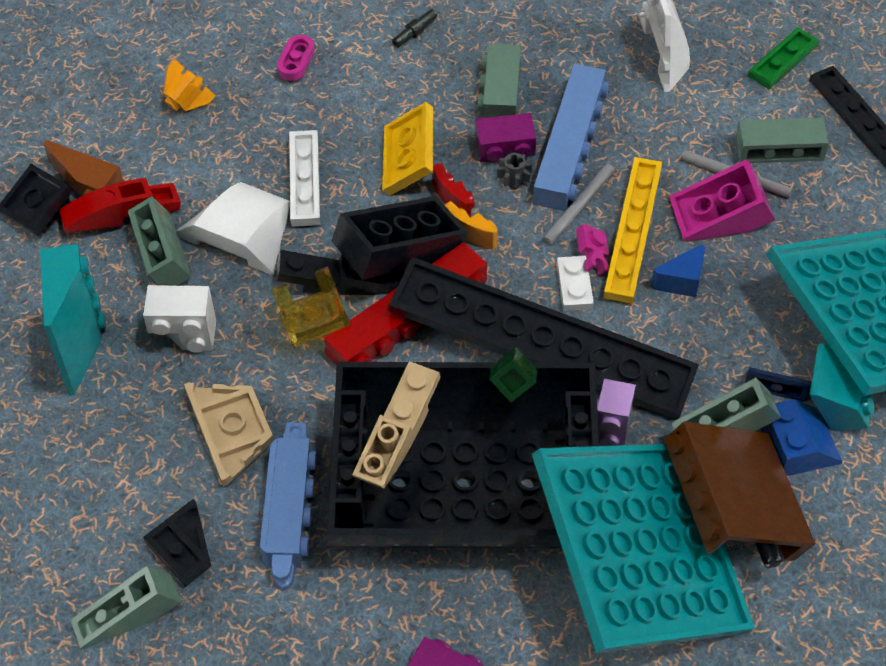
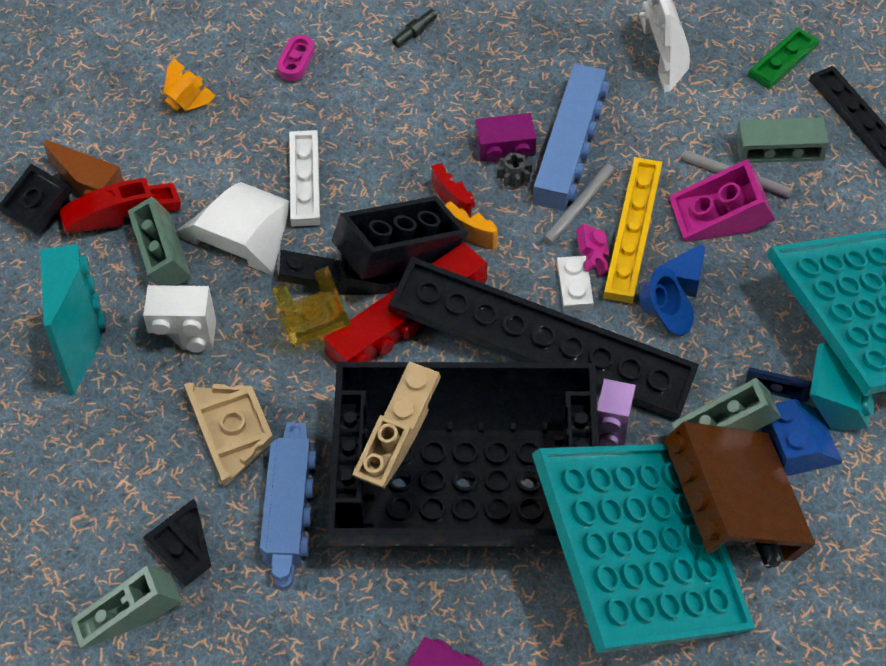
(408, 149): yellow plate -> none
(500, 81): sand green brick -> none
(513, 374): dark green panel -> none
(665, 298): none -> blue piece

